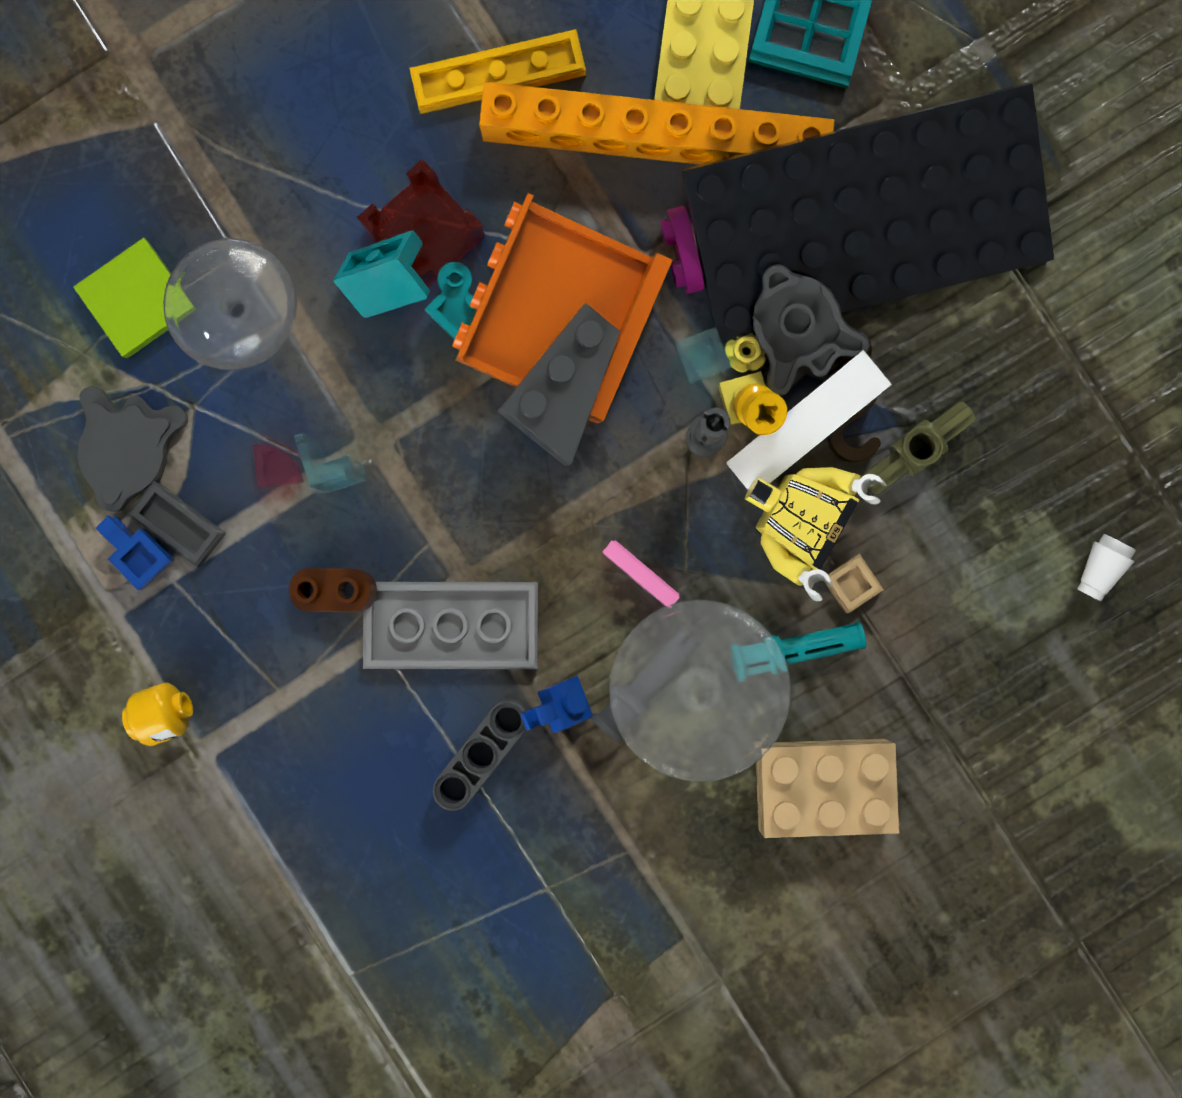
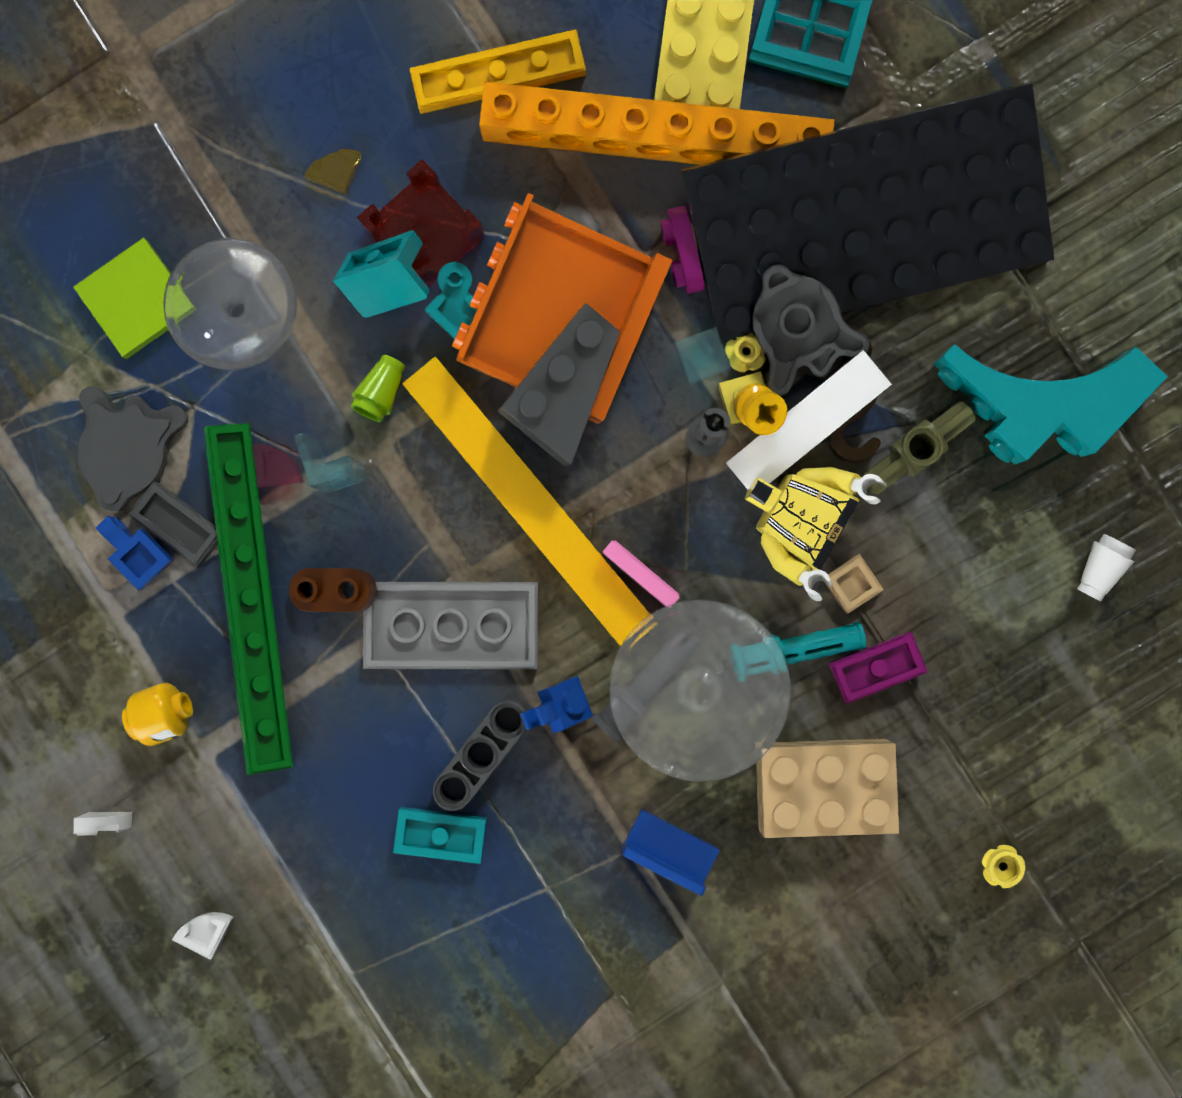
(93, 822): none -> white tile
(204, 933): none -> white tile
(248, 598): none -> green tile
(335, 170): none -> clear yellow tile
(378, 389): none -> lime cone
(440, 835): none -> teal plate
(526, 499): none -> yellow tile
(669, 851): none -> blue panel
(877, 667): none -> magenta plate
(1011, 875): none -> light yellow plate
(1028, 412): none -> teal arch

